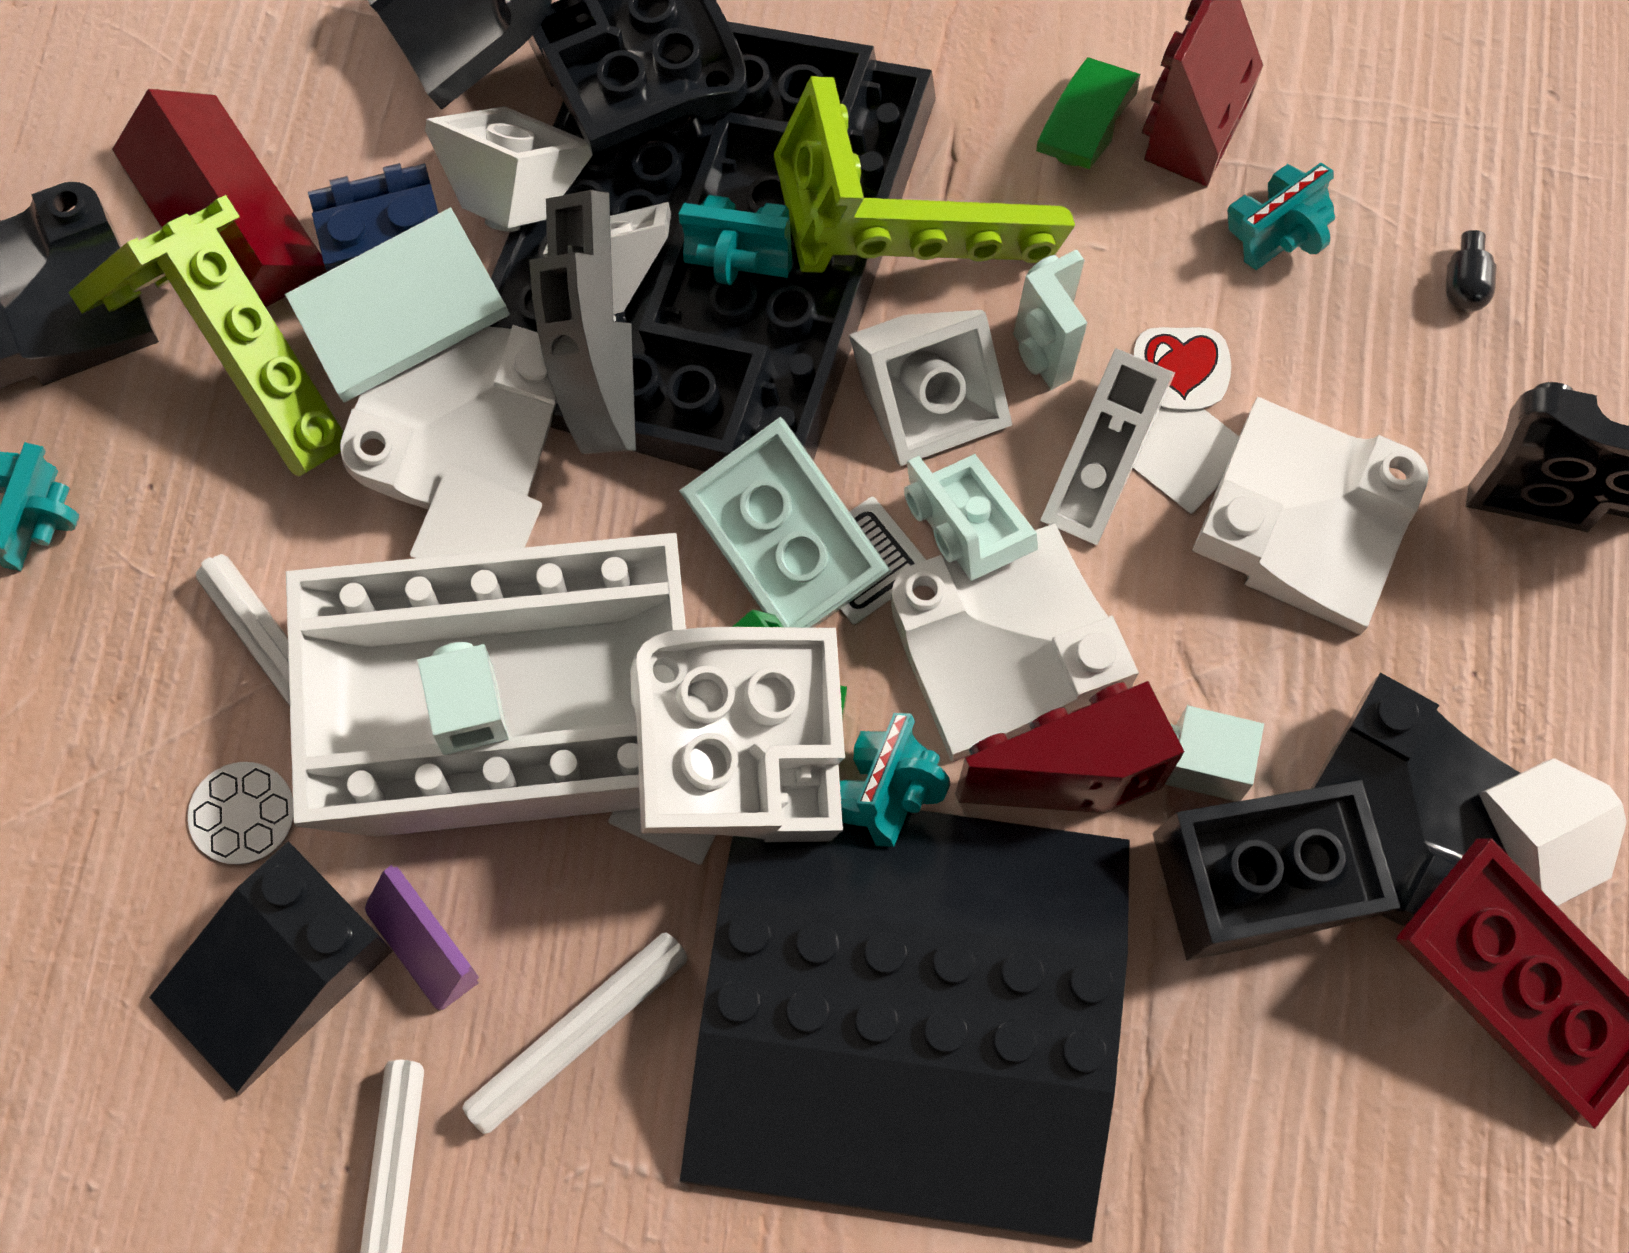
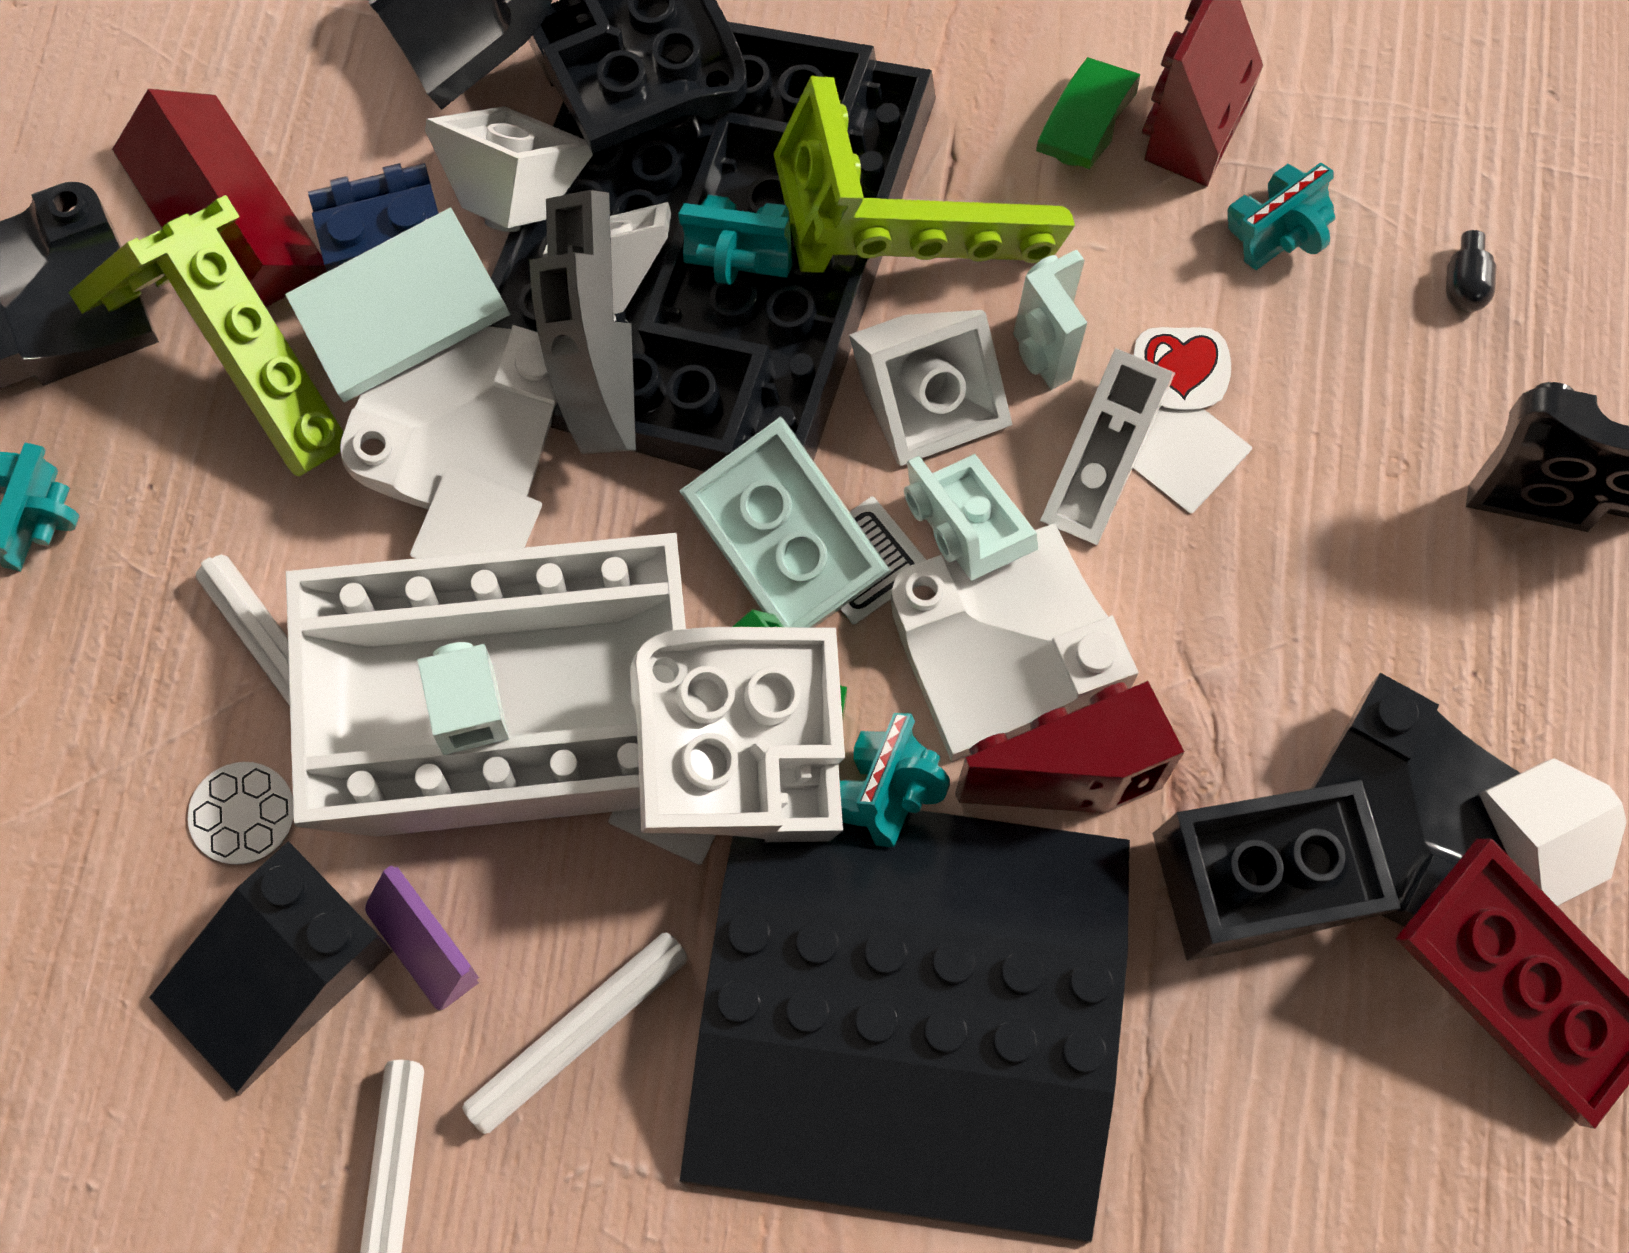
(1218, 753): light aqua brick -> none
(1312, 513): white slope -> none

